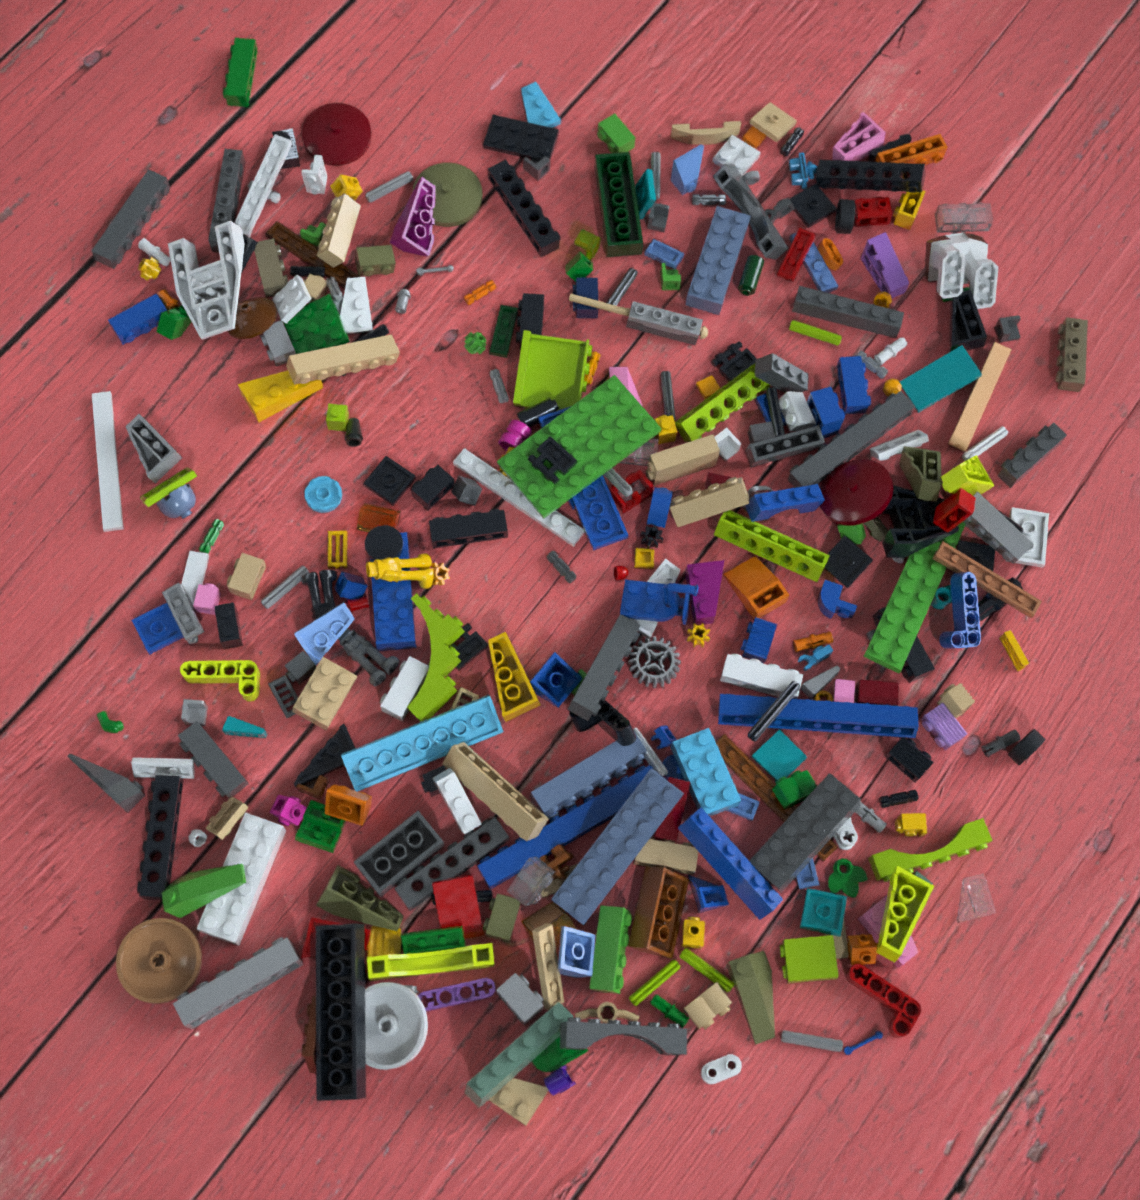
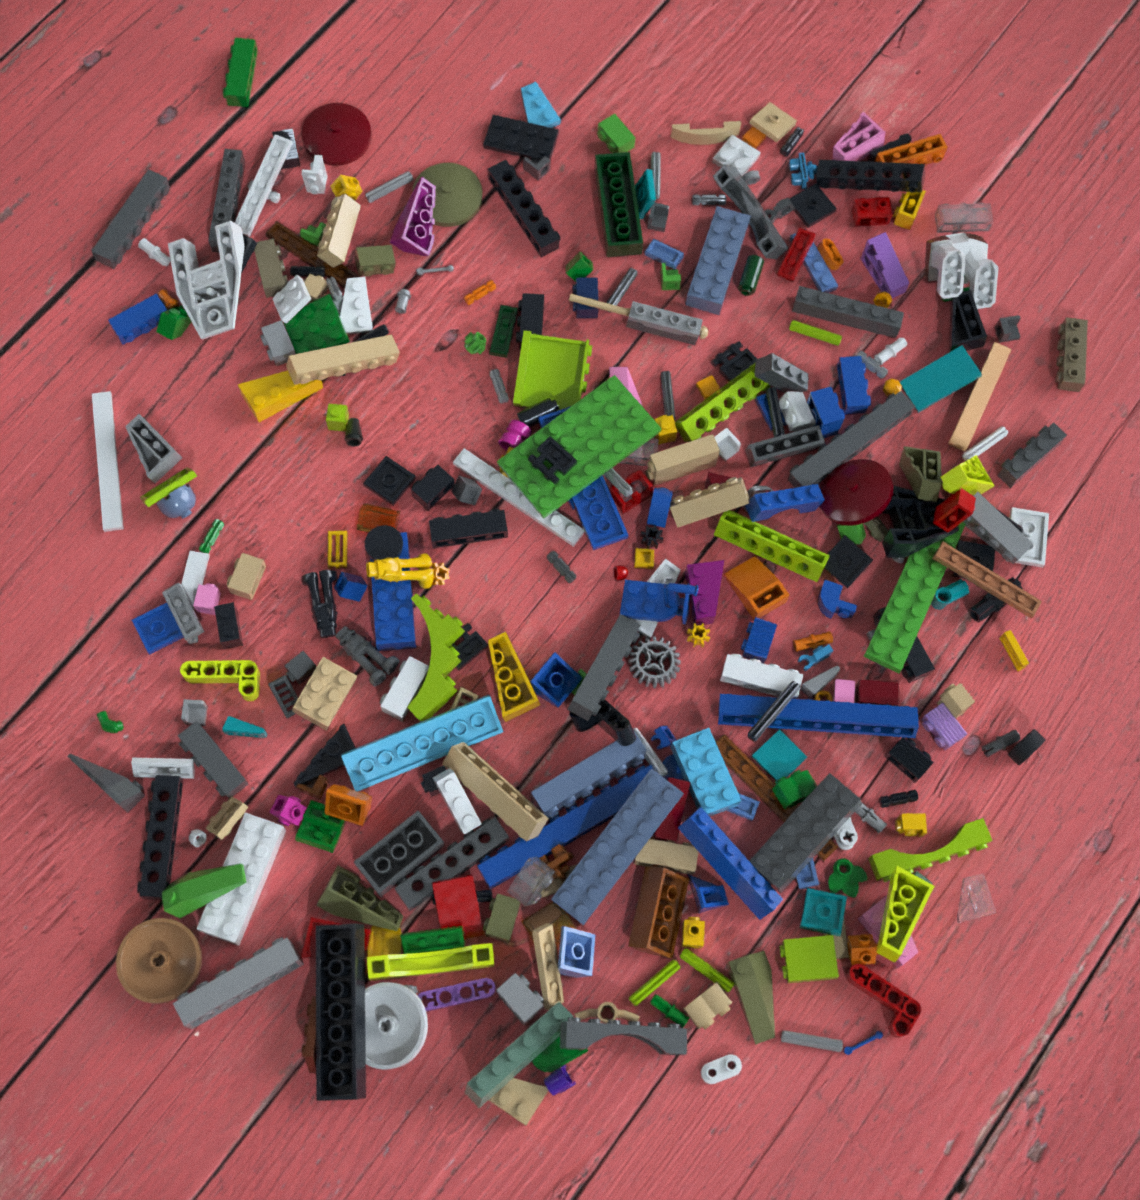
(149, 268): yellow gear -> none
(253, 317): reddish brown dish -> none
(284, 587): light grey axle -> none
(323, 494): medium azure tile -> none
(324, 631): light blue wing -> none
(357, 604): red pin -> none
(589, 242): clear neon green panel -> none
(593, 366): light orange axle -> none
(610, 949): bright green brick -> none
(686, 170): medium blue slope -> none
(760, 432): flat silver panel -> none
(845, 216): black tyre -> none
(895, 446): white plate -> none
(965, 613): blue beam -> none

